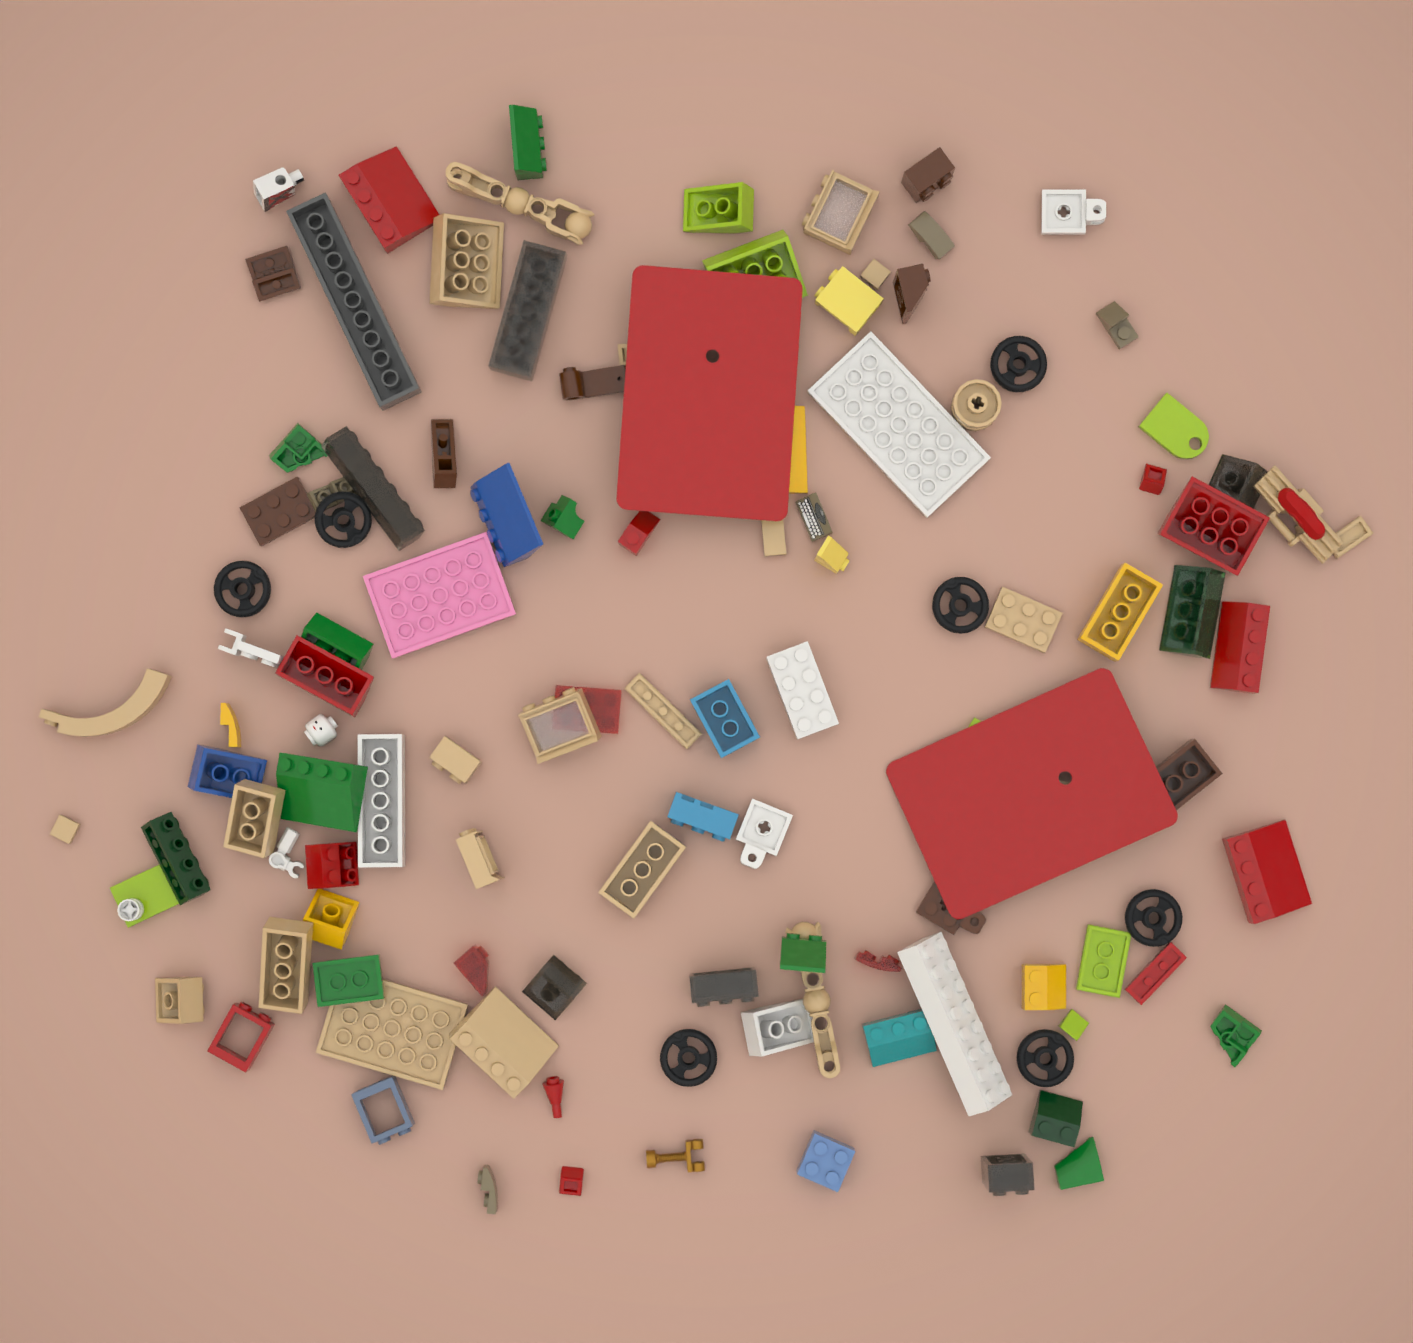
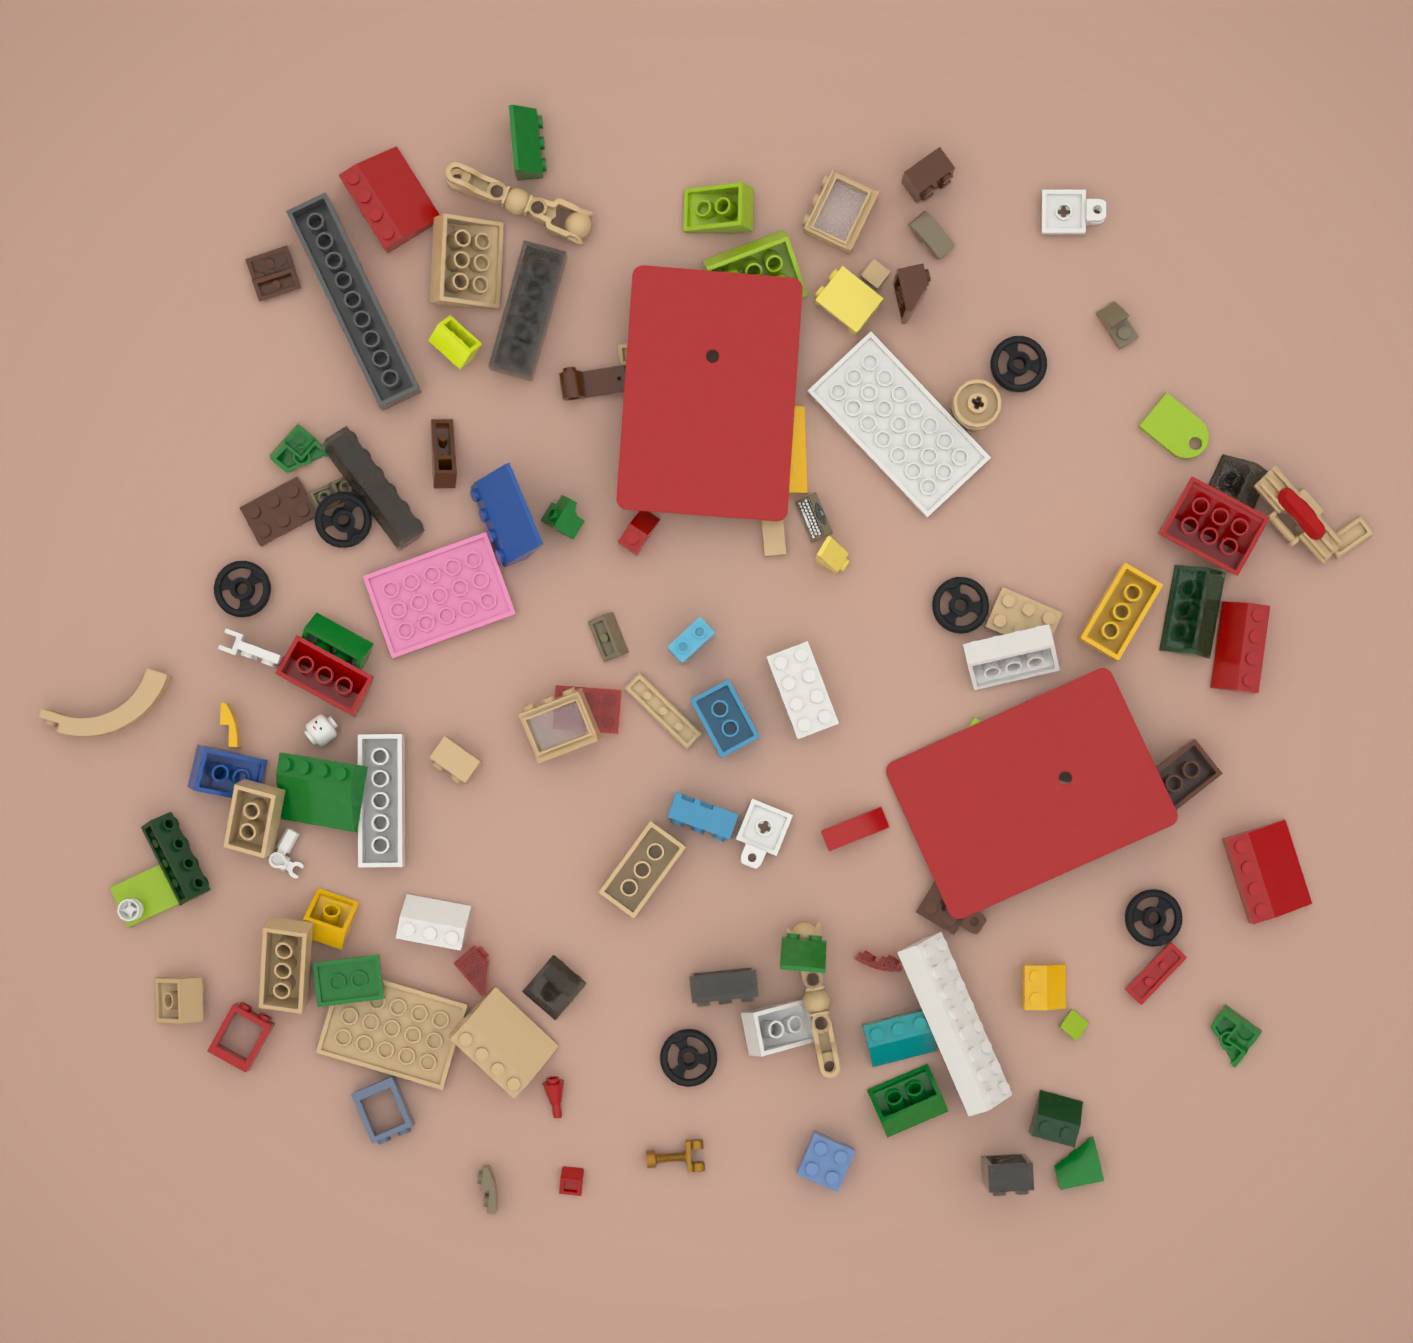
(65, 829): tan tile -> none
(276, 187): white torso -> none
(332, 865): red slope -> none
(433, 922): none -> white slope
(447, 341): none -> neon yellow brick
(478, 858): tan window -> none
(608, 636): none -> dark tan slope
(691, 640): none -> medium azure panel
(854, 829): none -> red slope
(907, 1100): none -> green slope
(1011, 657): none -> white slope
(1055, 1041): black wheel -> none
(1103, 961): lime tile -> none
(1153, 479): red slope -> none

